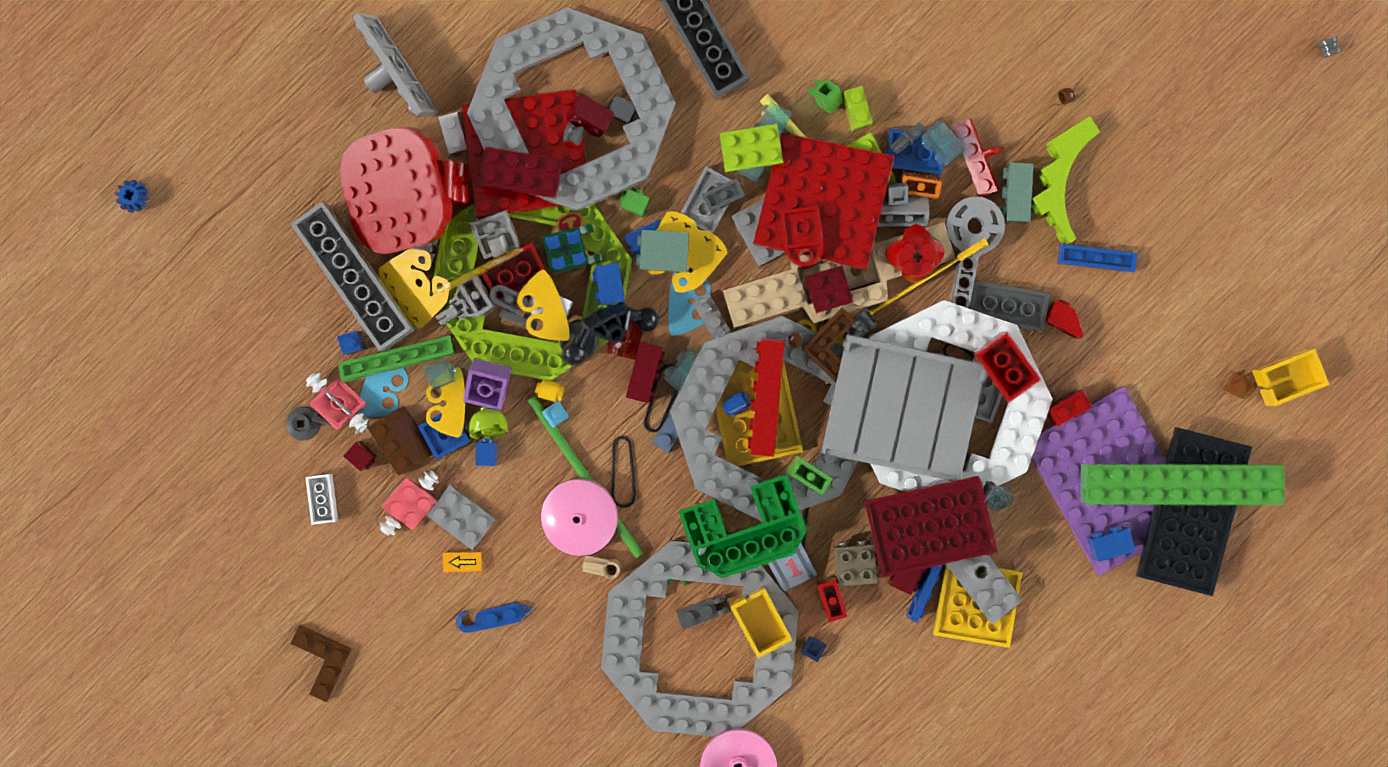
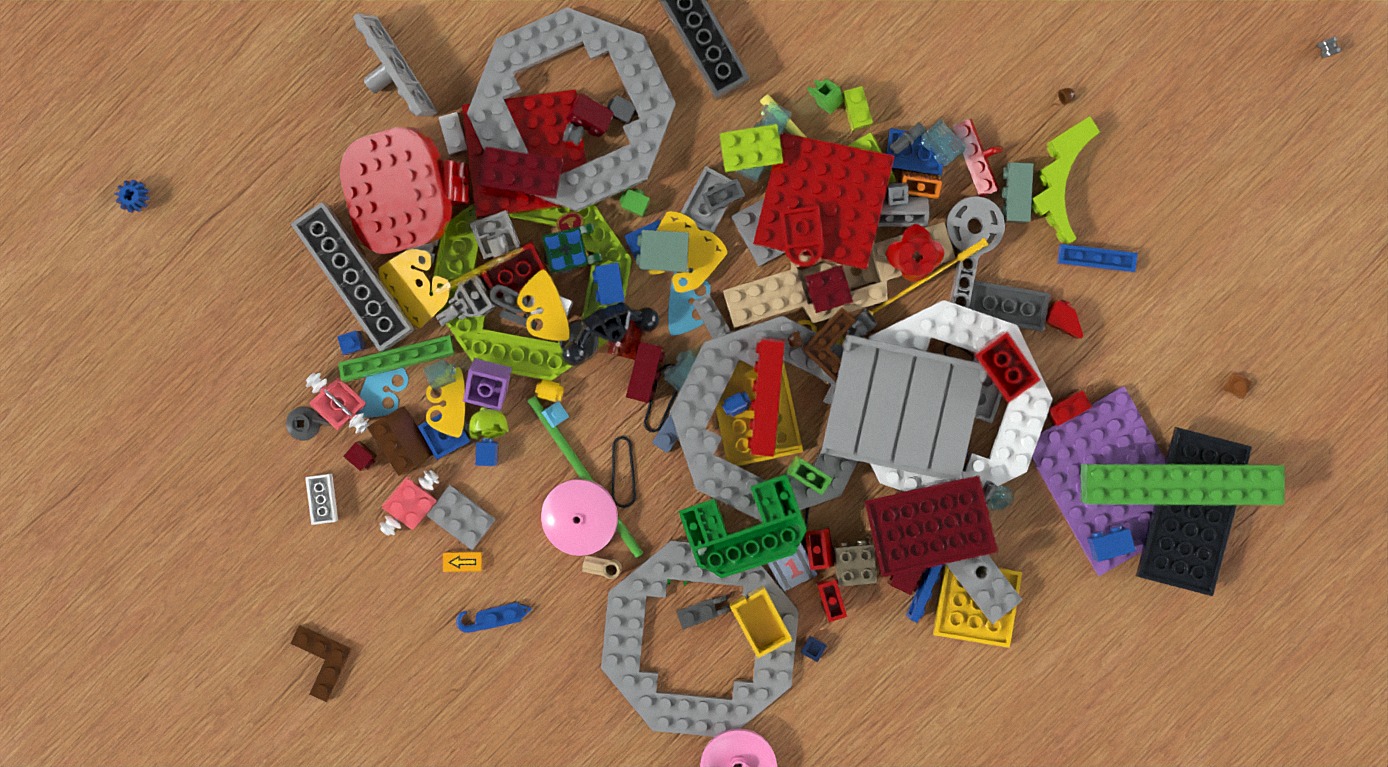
(819, 549): none -> red brick
(1290, 377): yellow piece -> none

